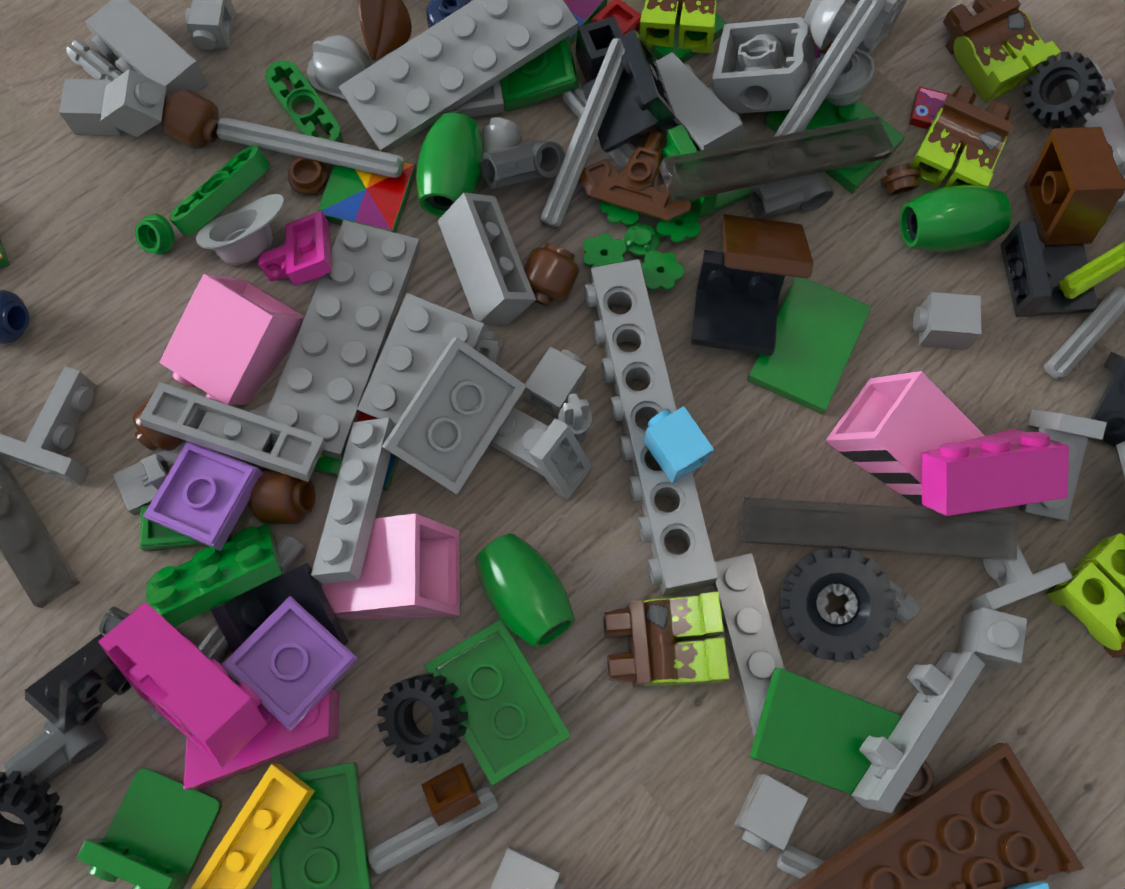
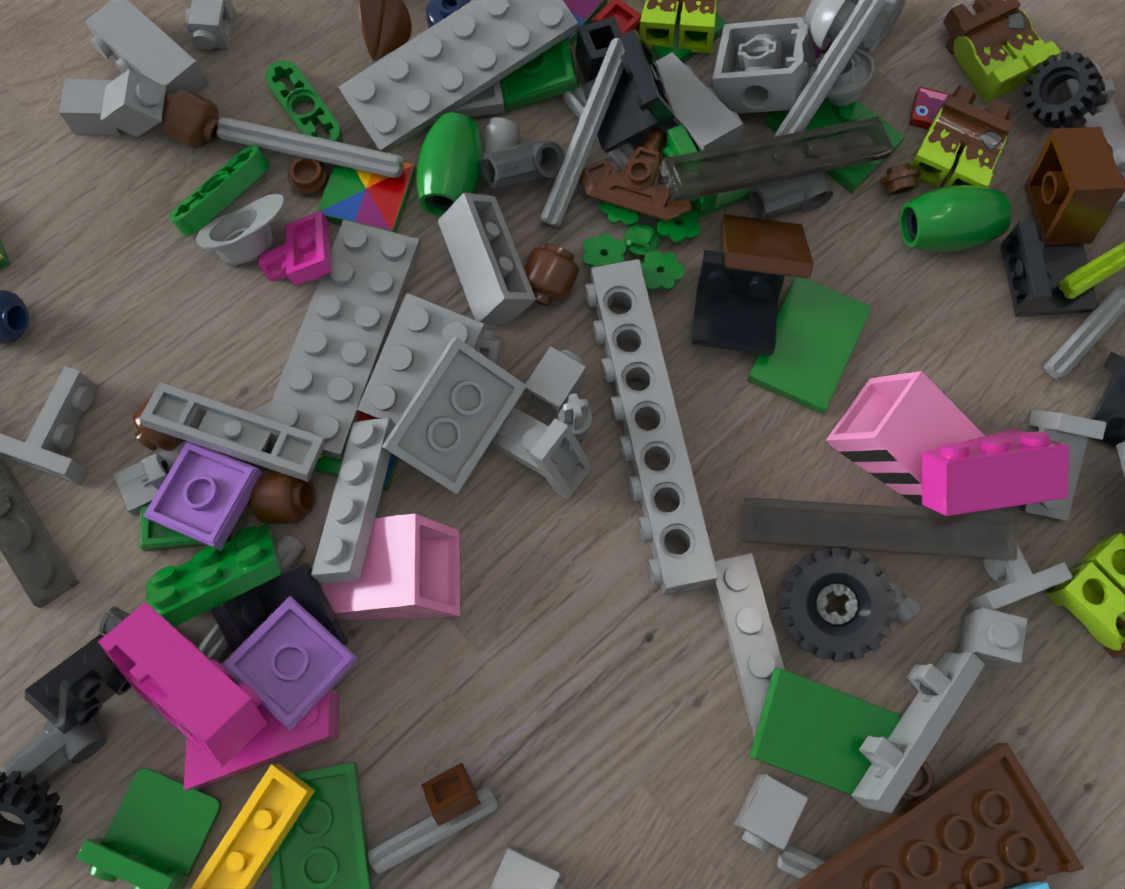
(91, 61): light grey axle -> none
(155, 234): green plate -> none
(230, 339): bright pink slope -> none
(336, 62): light grey piece -> none
(400, 721): black tyre -> none
(505, 703): green plate -> none
(524, 590): green piece -> none
(653, 636): hips -> none
(677, 443): medium azure brick -> none
(948, 320): light grey brick -> none

